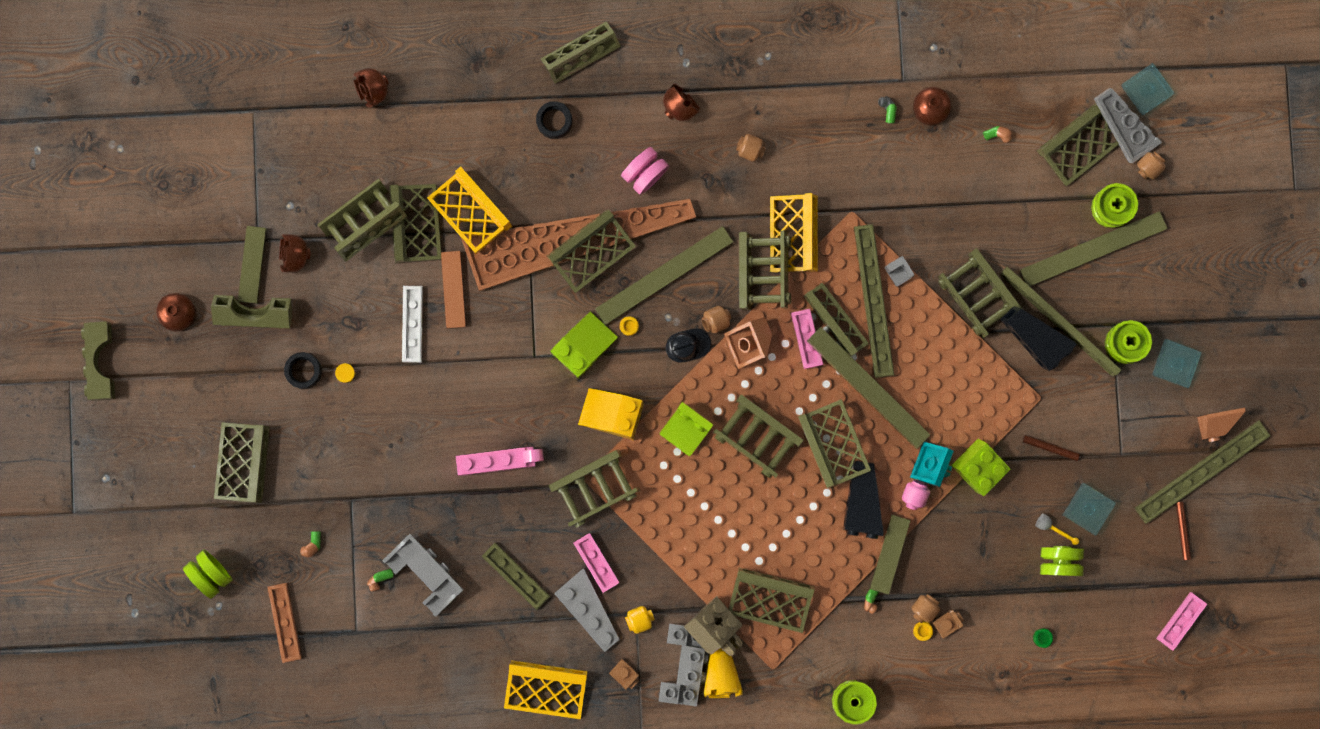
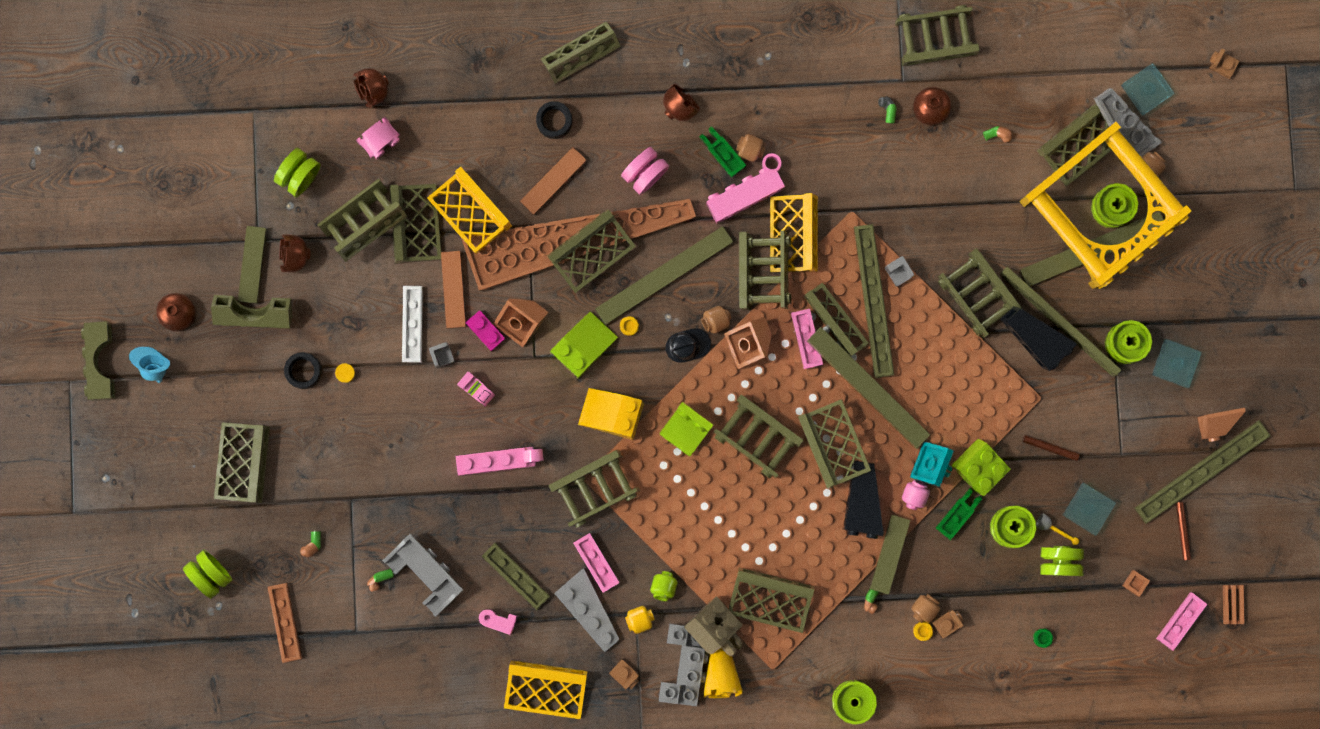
(150, 363): none -> medium azure piece
(297, 172): none -> lime wheel
(378, 138): none -> bright pink brick
(441, 355): none -> light grey panel
(476, 389): none -> bright pink leg
(485, 330): none -> dark pink plate
(492, 620): none -> bright pink leg
(520, 319): none -> nougat slope
(553, 181): none -> nougat tile
(663, 586): none -> lime head
(723, 153): none -> green hinge
(747, 193): none -> bright pink hinge
(930, 54): none -> olive fence
(957, 515): none -> green hinge
(1024, 526): none -> lime wheel
(1098, 268): none -> yellow arch
(1136, 583): none -> nougat plate
(1223, 63): none -> medium nougat bracket
(1233, 604): none -> nougat tile

